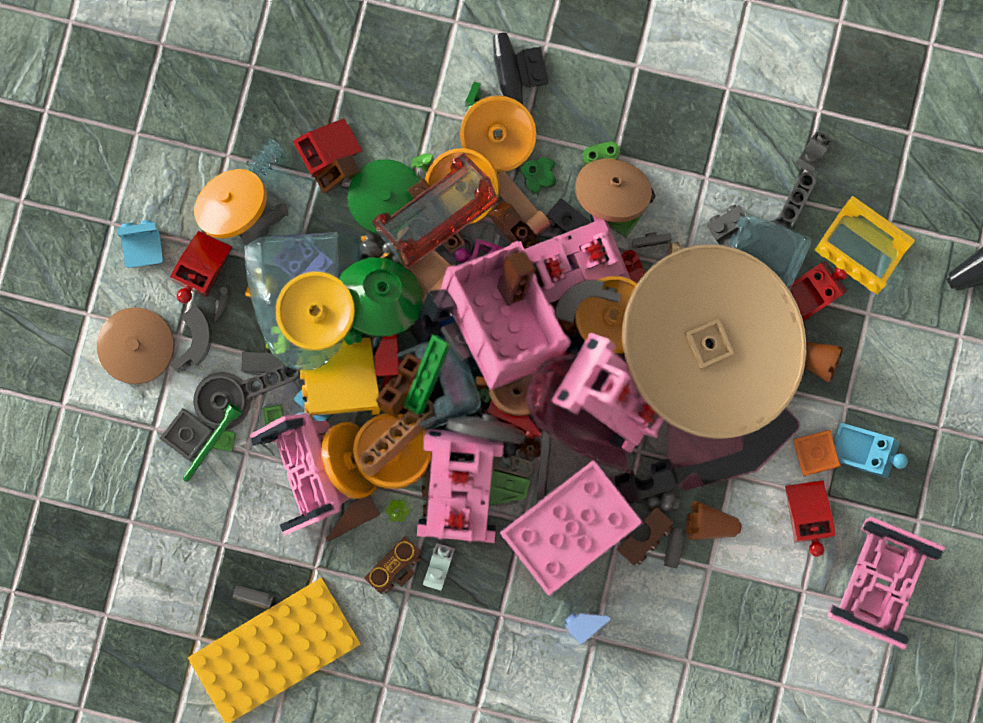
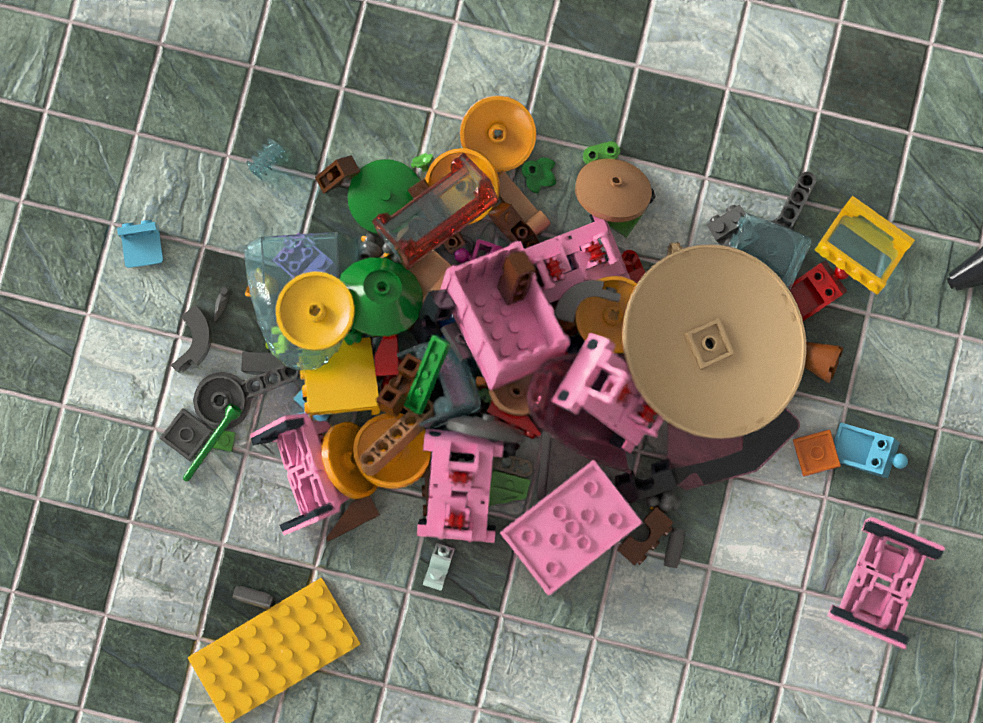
(135, 345): medium nougat dish -> none
(202, 263): red slope -> none
(230, 203): light orange dish -> none
(262, 226): dark grey piece -> none
(272, 414): bright green tile -> none
(325, 145): red slope -> none
(385, 571): reddish brown piece -> none
(401, 506): clear neon green plant -> none
(474, 94): green bracket -> none
(518, 69): black plate -> none
(534, 453): reddish brown plant -> none
(561, 210): black brick -> none
(585, 625): light blue slope -> none
(651, 239): dark grey plate -> none
(710, 523): dark orange cone -> none
(809, 510): red slope -> none
(814, 151): dark grey slope -> none

